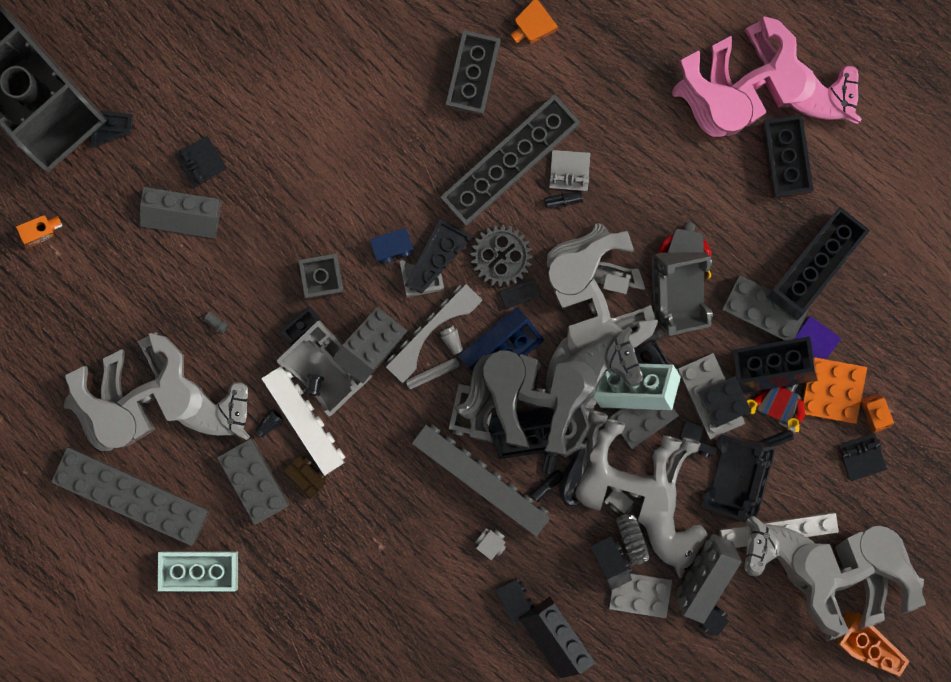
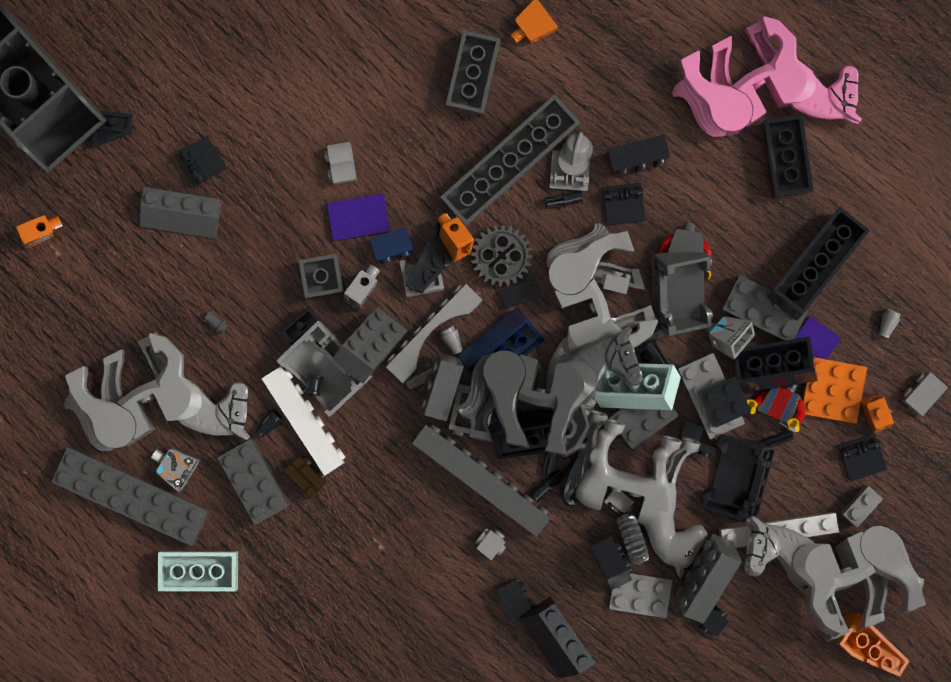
(175, 467): none -> light grey torso
(341, 163): none -> light grey brick
(357, 293): none -> light grey torso
(358, 217): none -> dark purple tile
(441, 386): none -> dark grey brick
(455, 237): none -> orange torso
(575, 154): none -> light grey piece
(624, 203): none -> black hinge
(638, 156): none -> black brick
(730, 335): none -> light grey torso
(861, 506): none -> light grey brick
(889, 322): none -> light grey cone
(924, 393): none -> light grey brick

